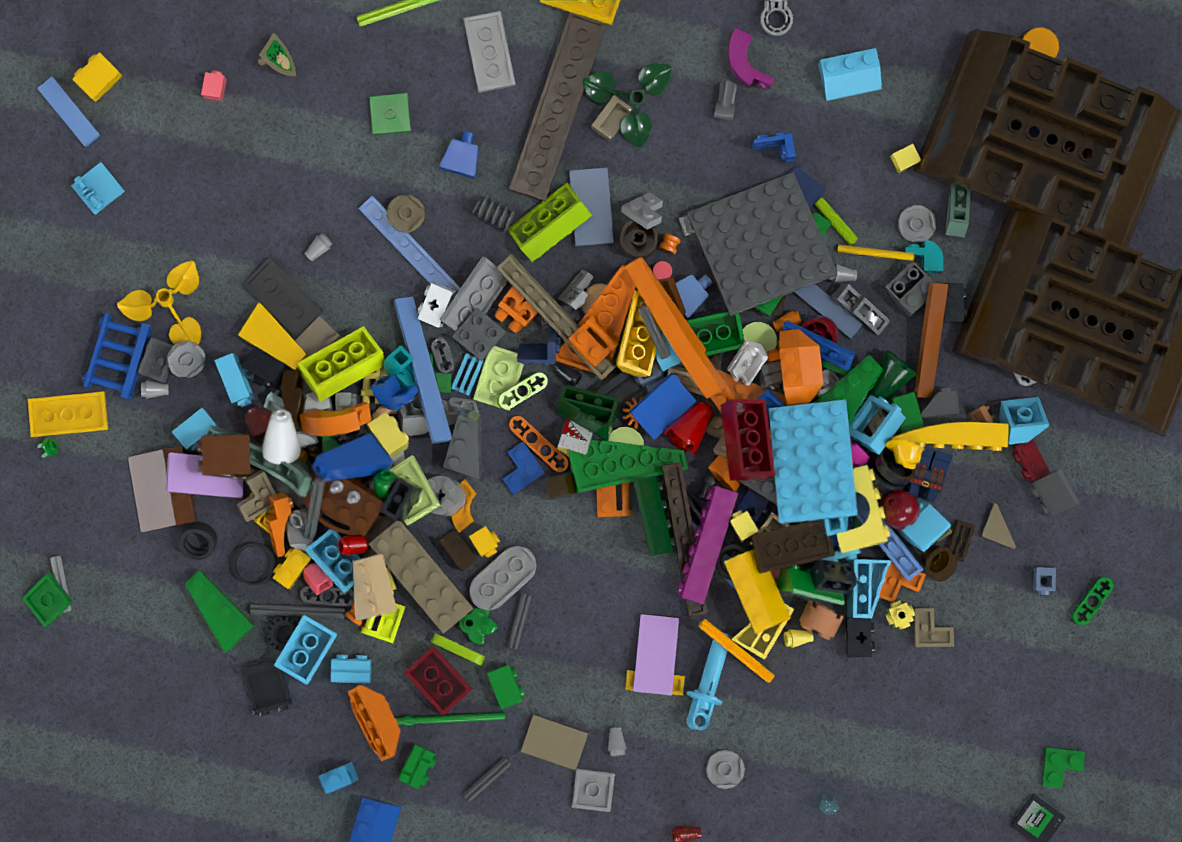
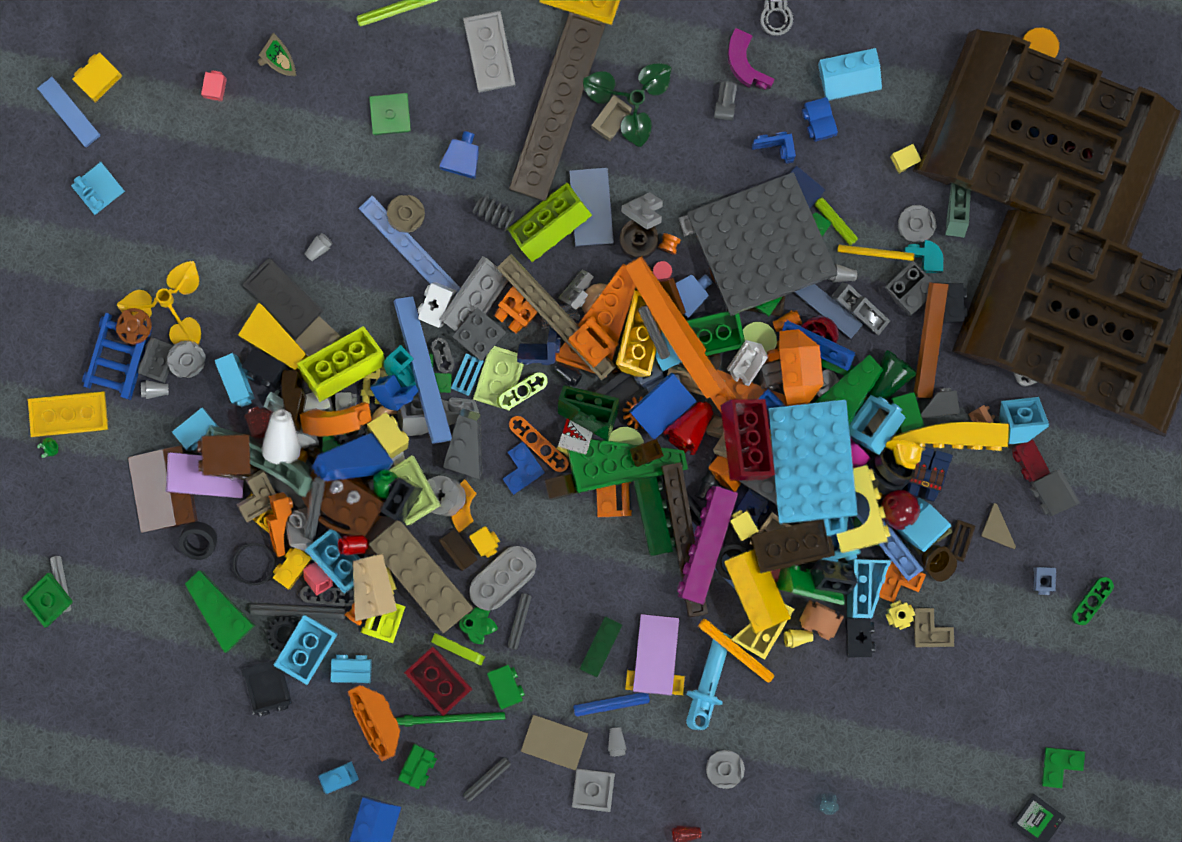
(133, 326): none -> dark orange wheel
(601, 646): none -> dark green brick
(611, 704): none -> blue axle
(646, 452): none -> dark brown bracket
(820, 119): none -> blue brick

